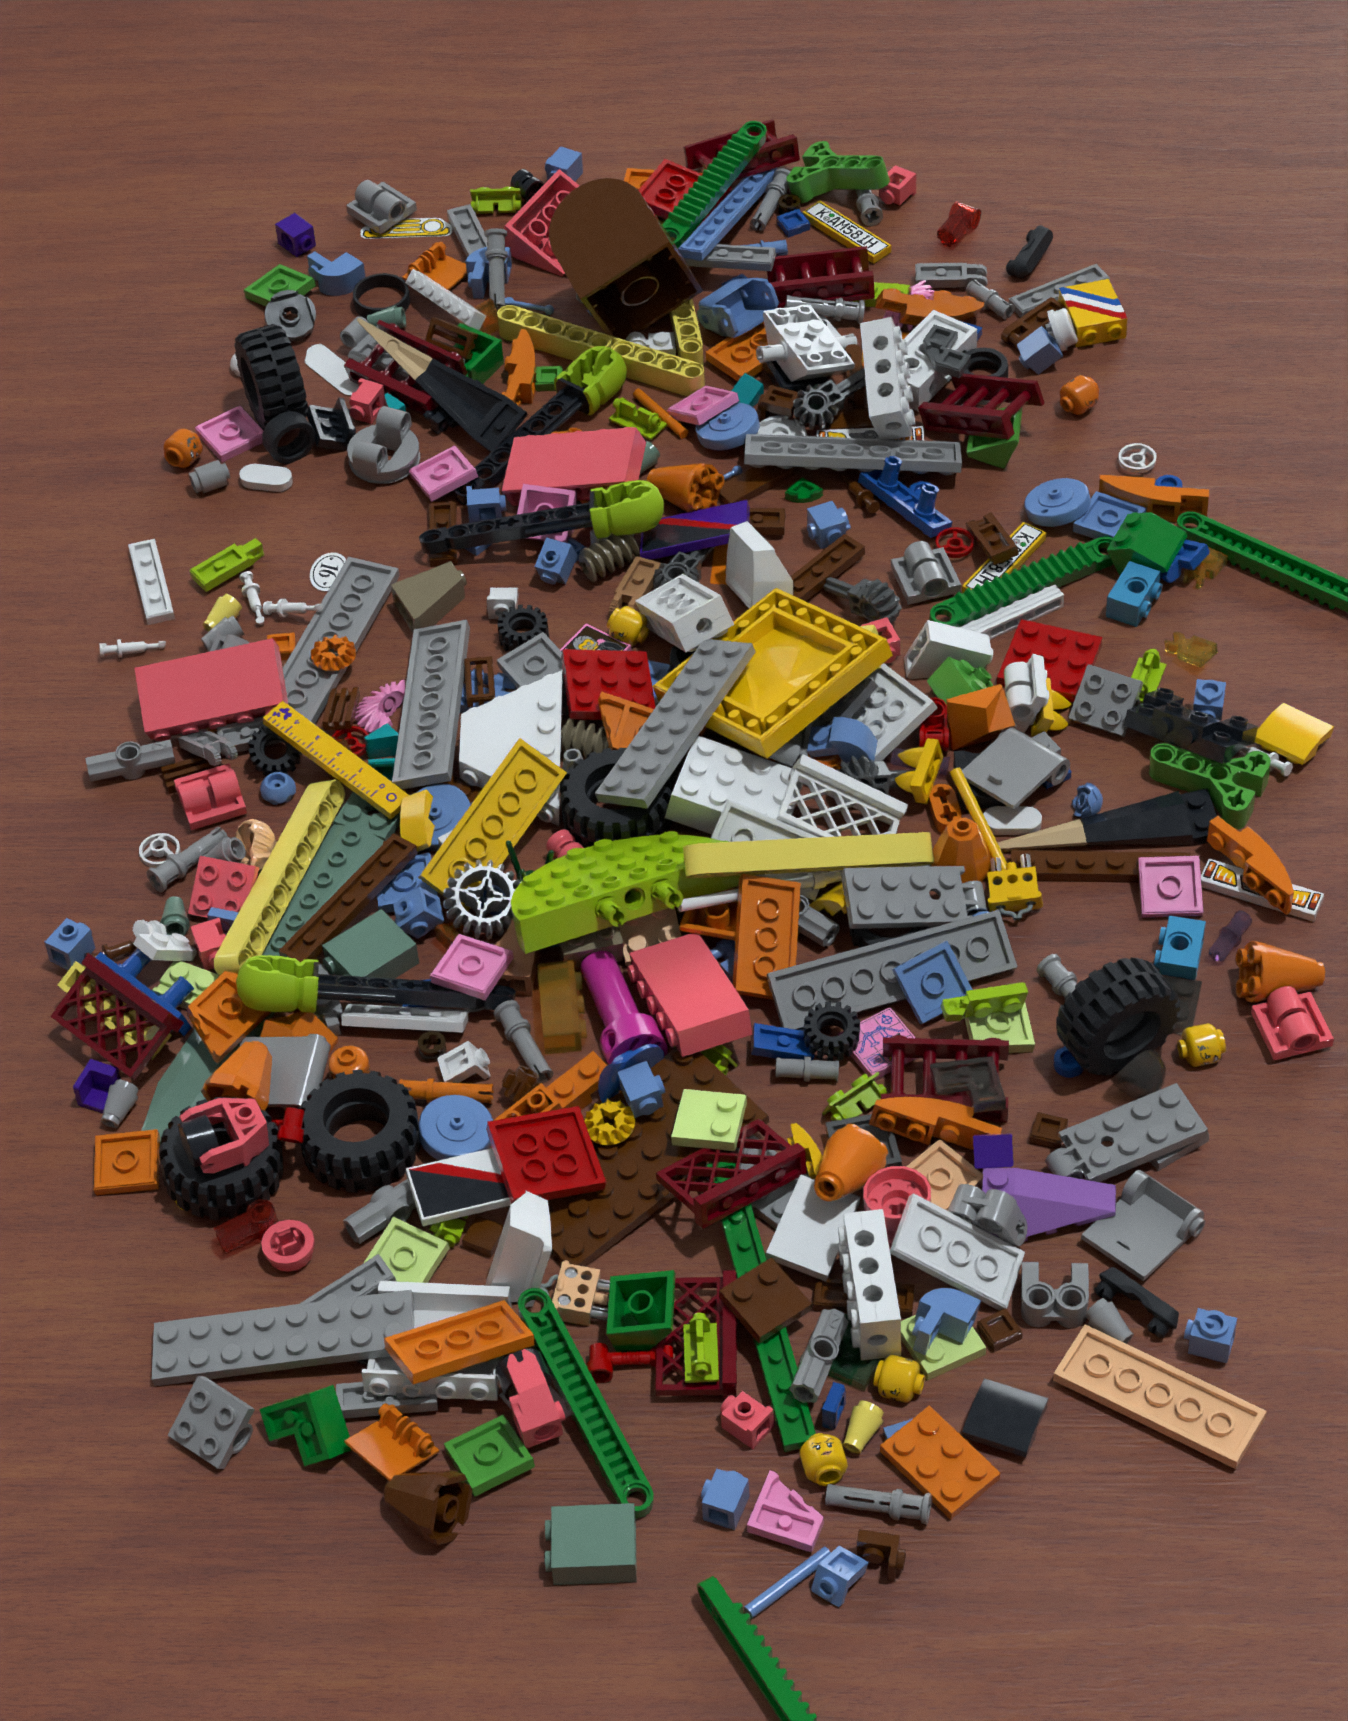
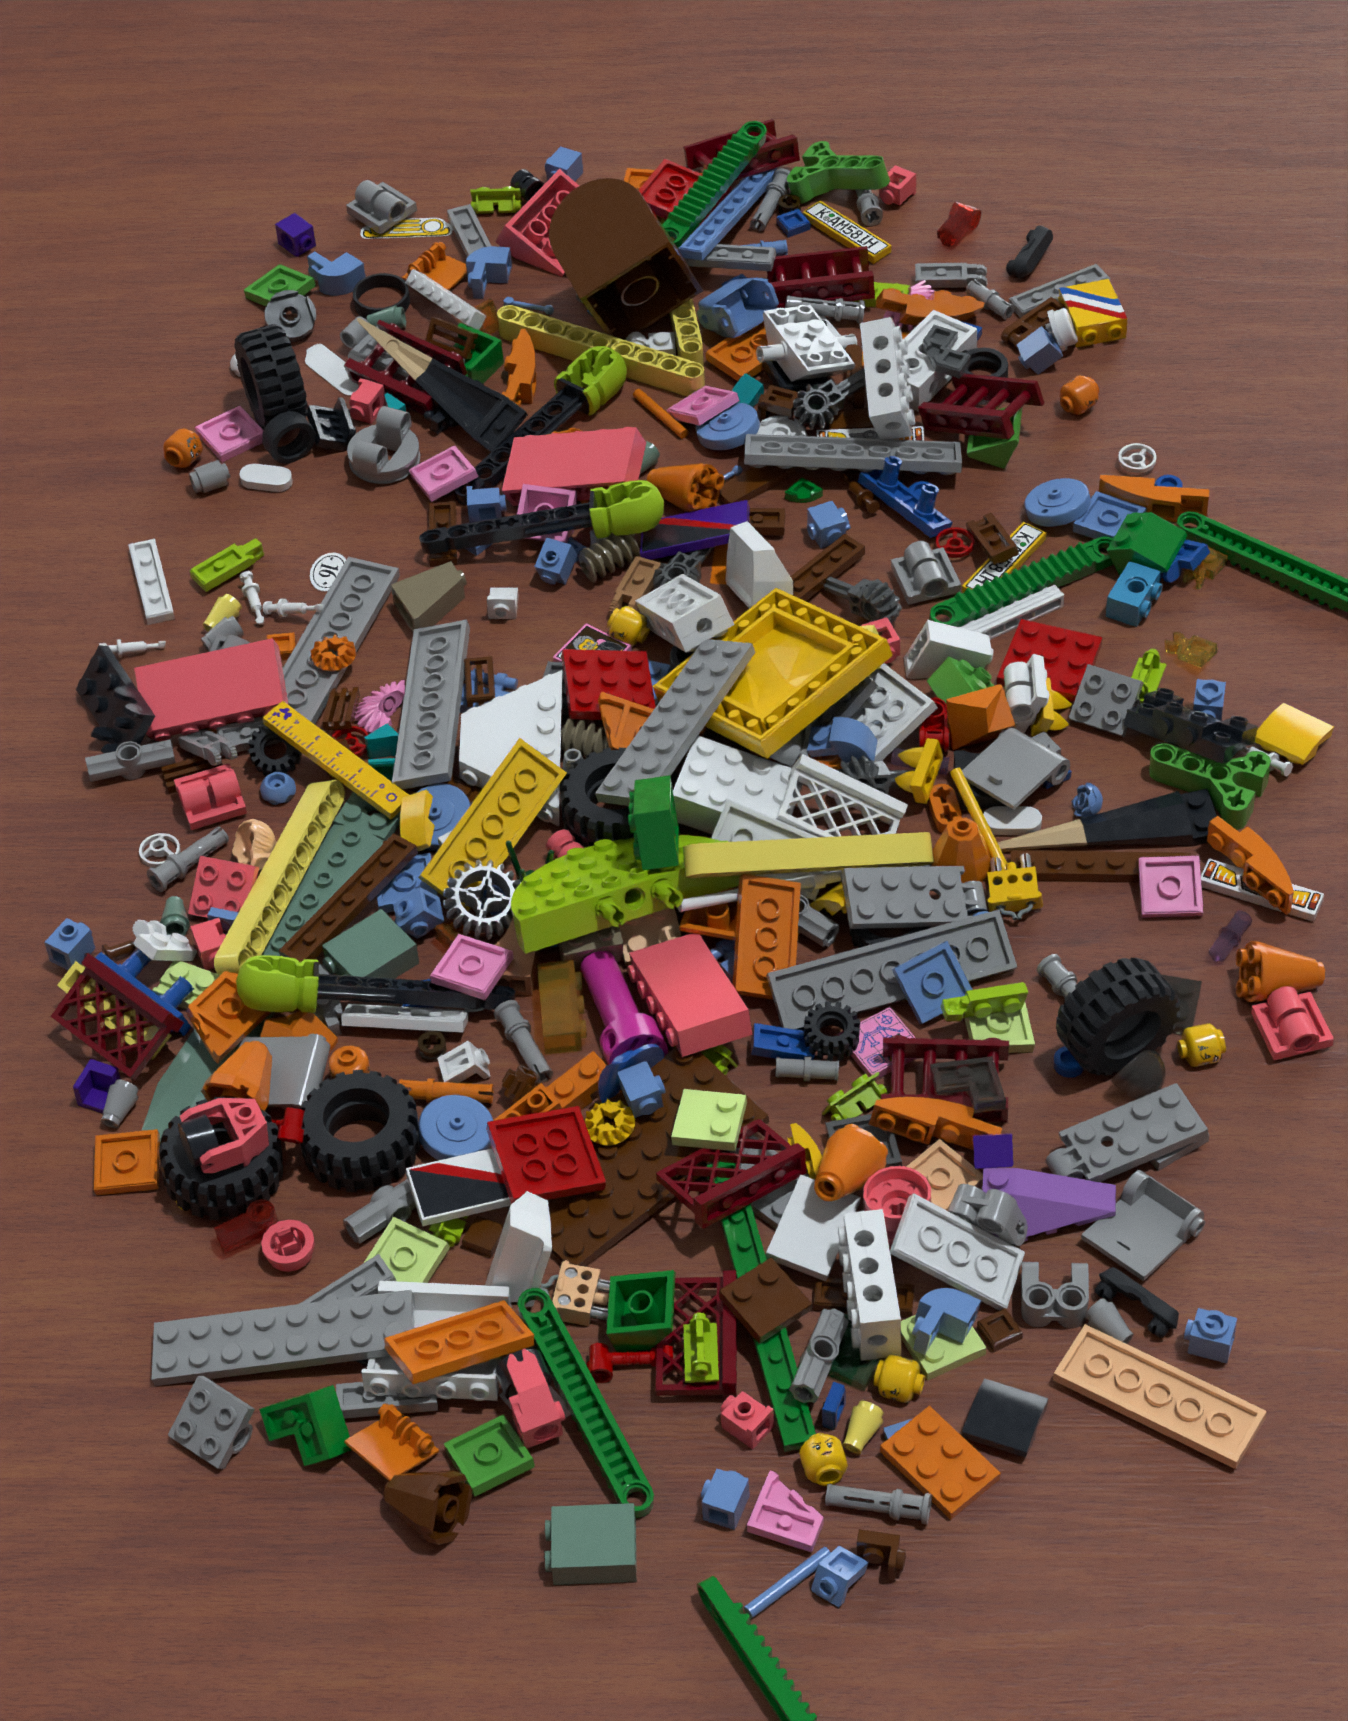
(113, 701): none -> black hinge
(228, 849): light grey cone -> none
(496, 256): light grey pin -> none
(520, 619): black tyre -> none
(531, 661): light grey plate -> none
(545, 377): bright green tile -> none
(628, 416): lime hinge -> none
(654, 823): none -> green brick
(1046, 1130): reddish brown tile -> none
(1181, 947): dark azure brick -> none

